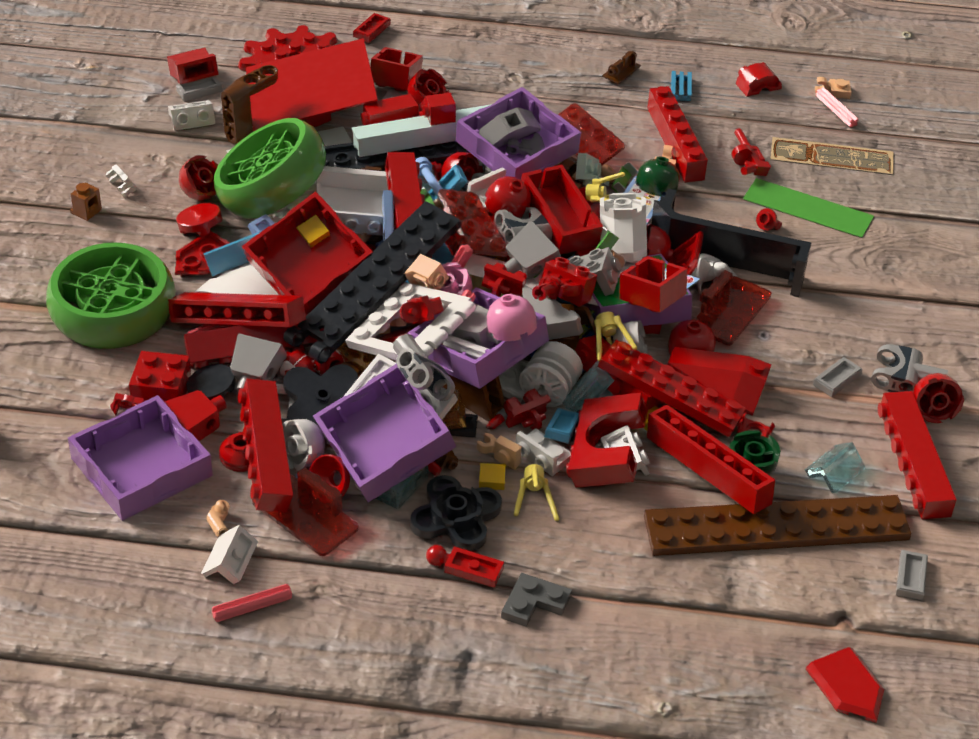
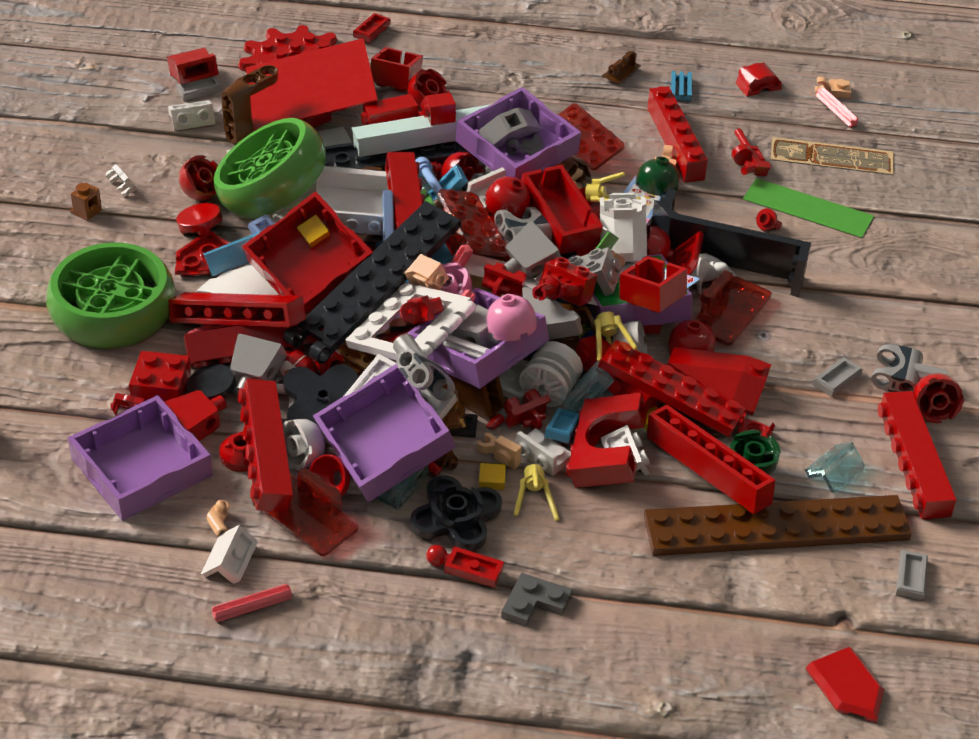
(588, 169): light aqua bracket -> none
(620, 183): piece -> none

